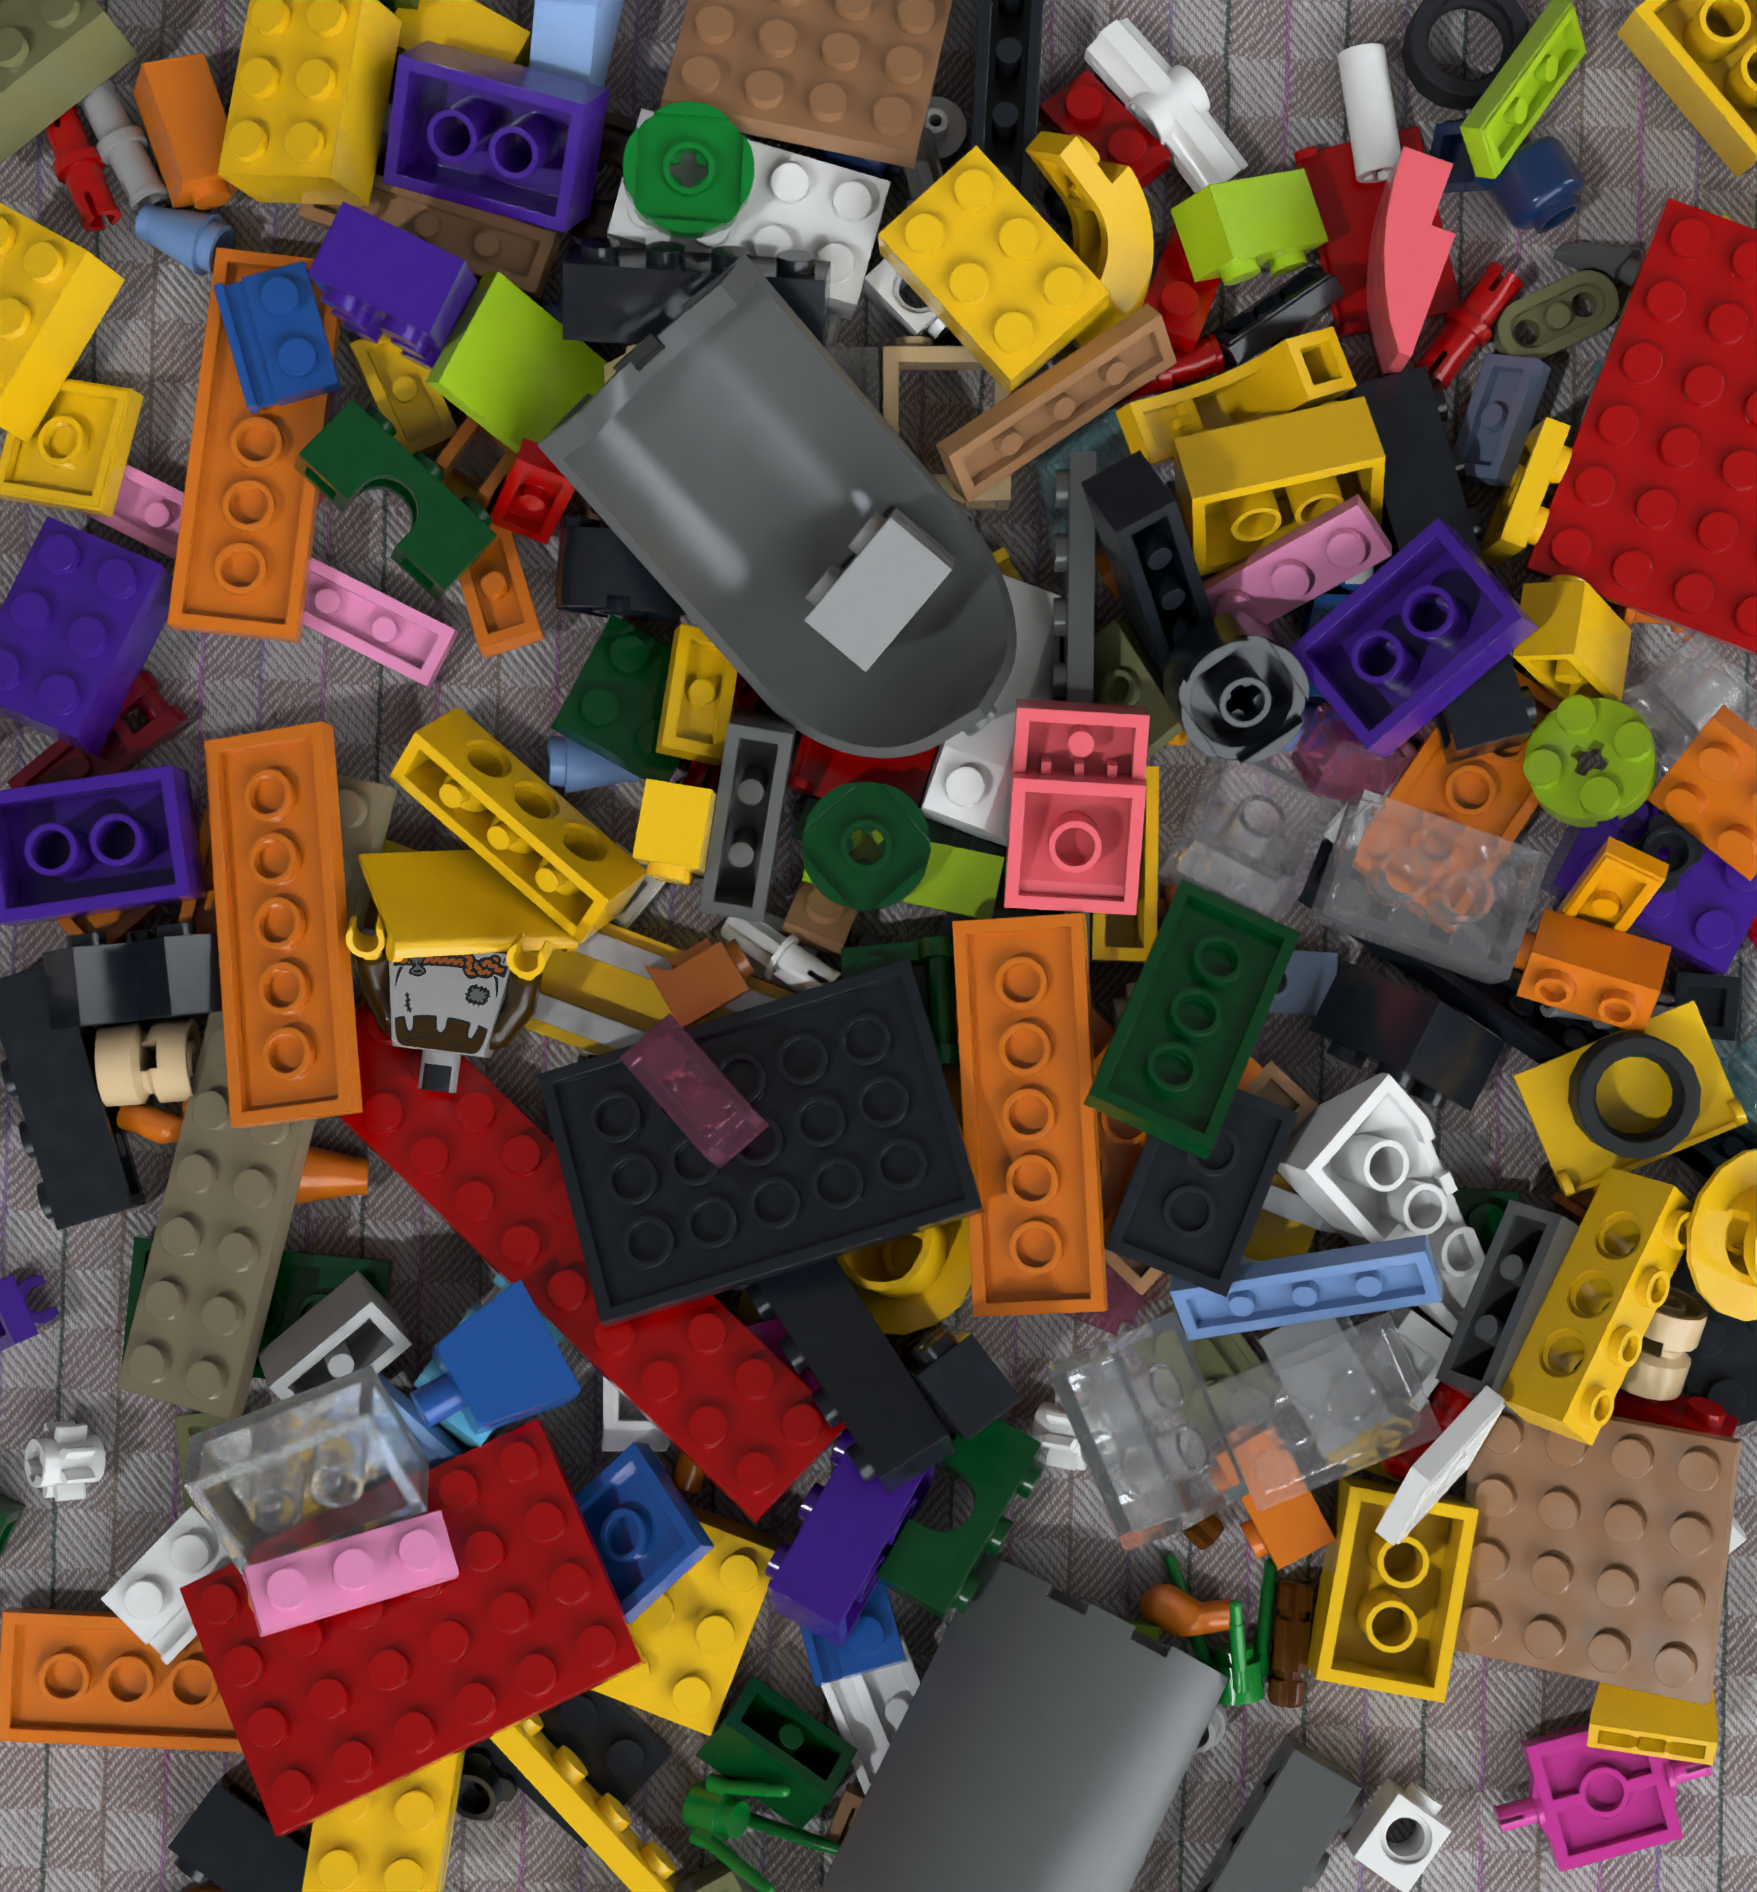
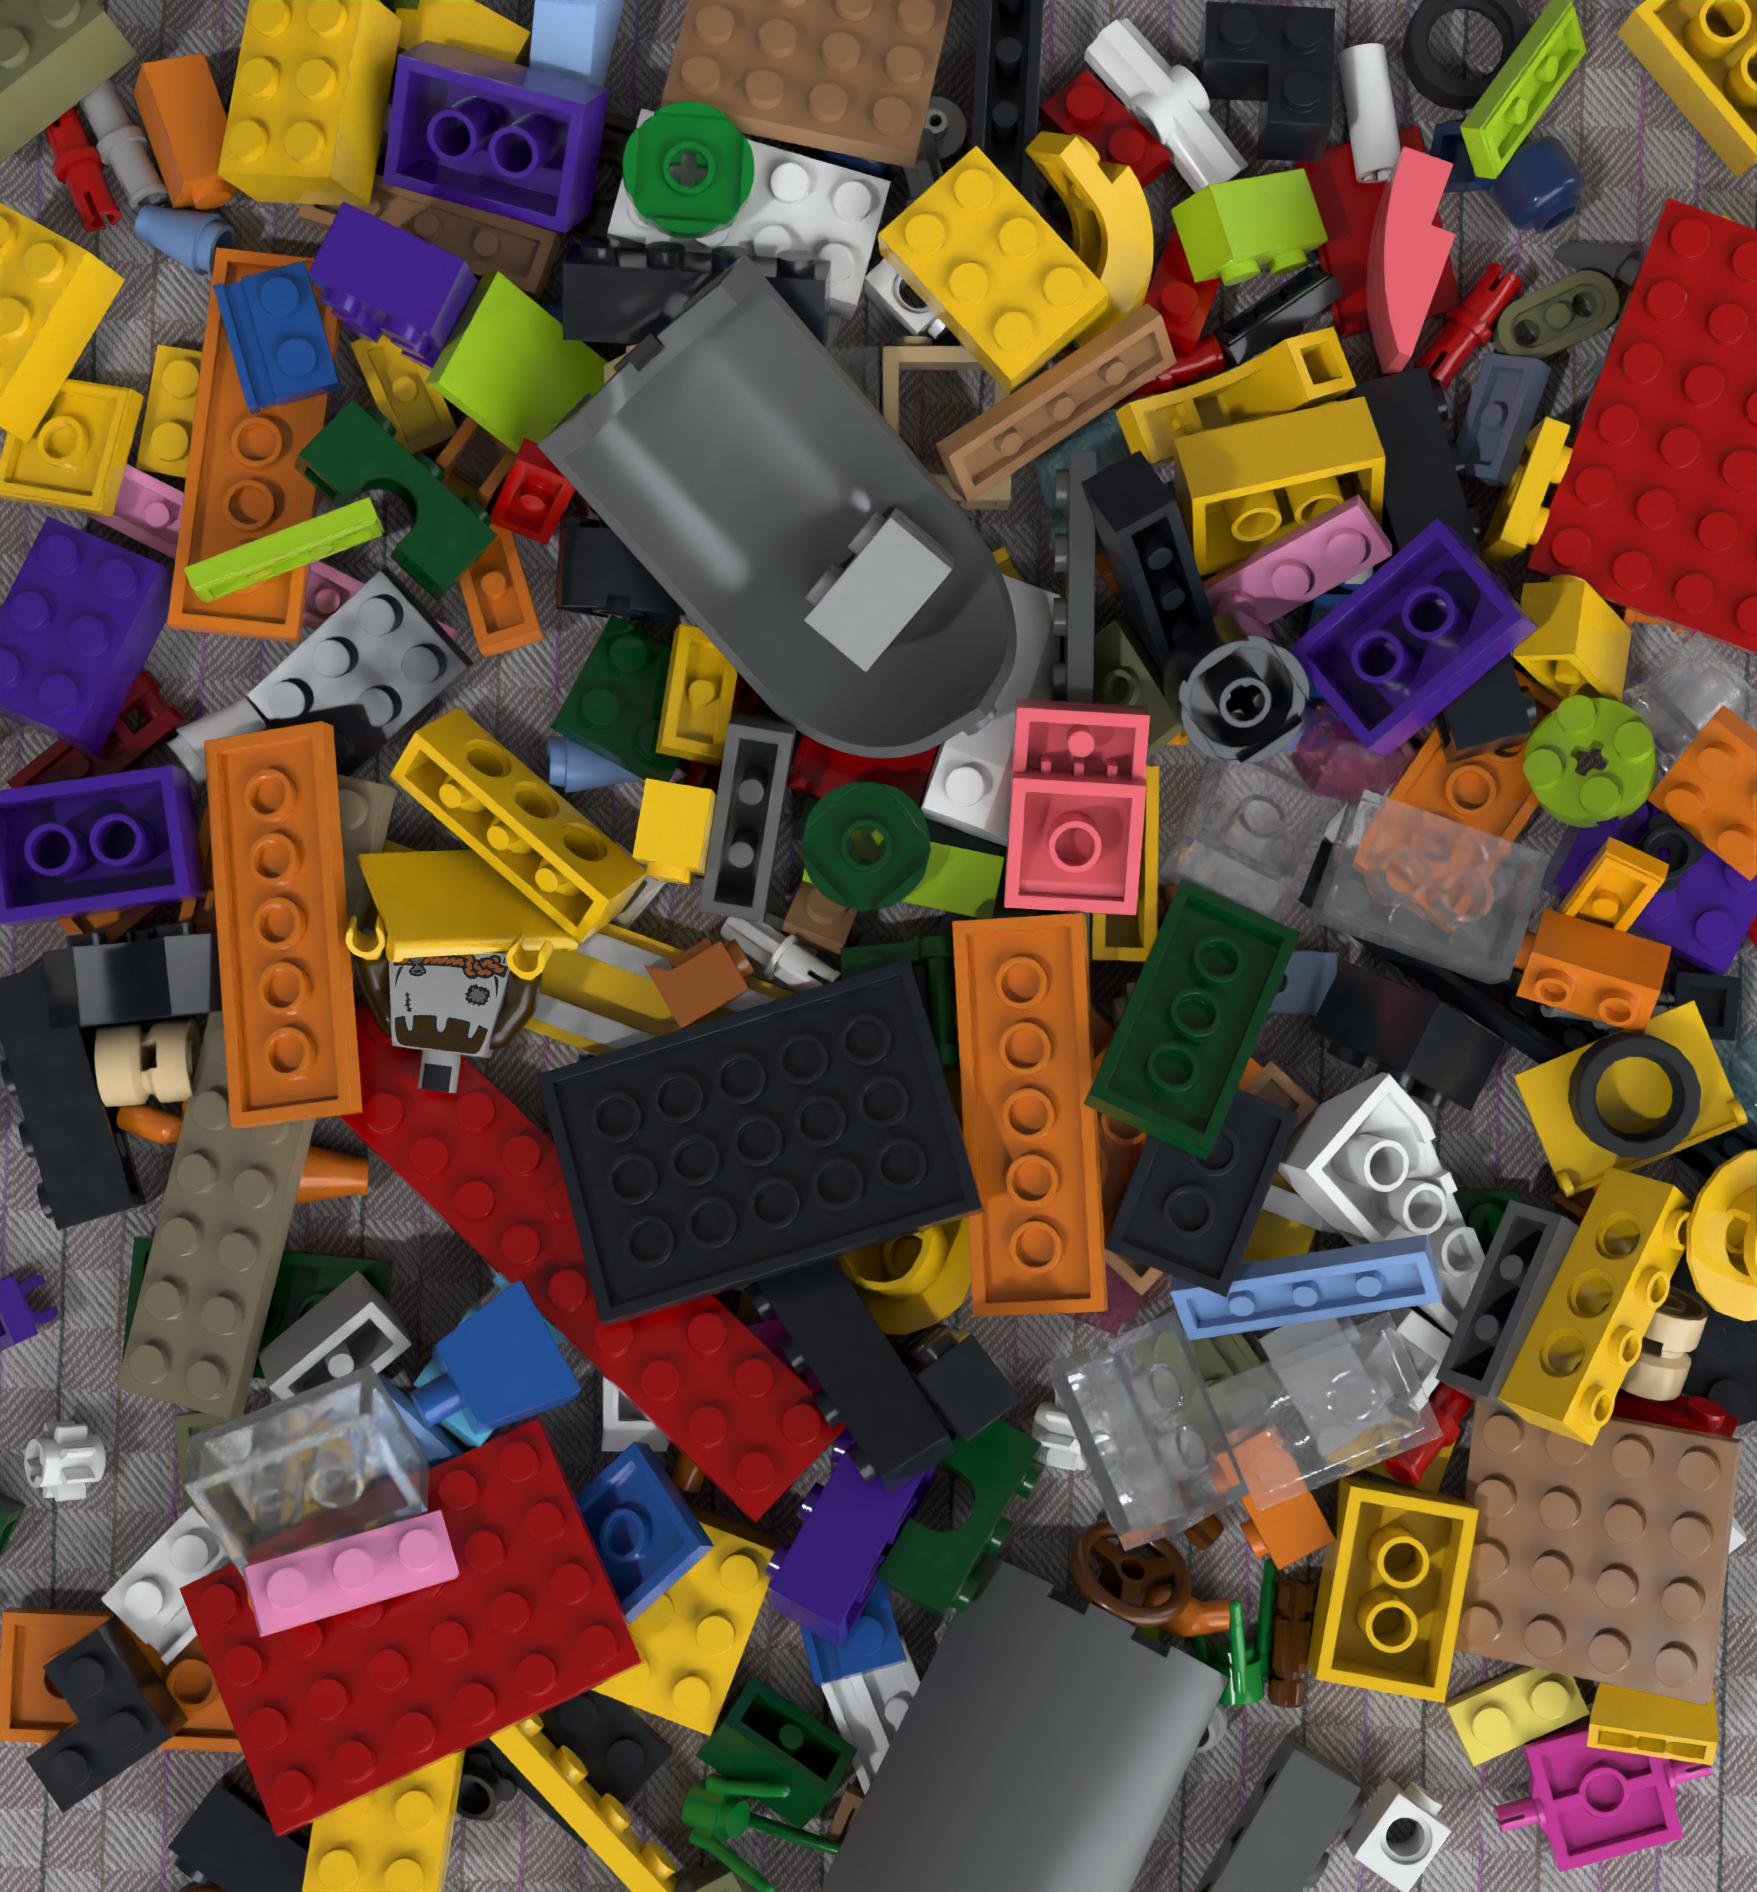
(119, 1711): none -> black brick
(170, 413): none -> yellow plate
(230, 721): none -> white cone
(285, 550): none -> lime tile
(364, 671): none -> plate
(694, 1091): clear pink brick -> none
(1127, 1577): none -> reddish brown piece
(1278, 59): none -> black brick
(1440, 1466): white tile -> none
(1513, 1711): none -> light yellow plate

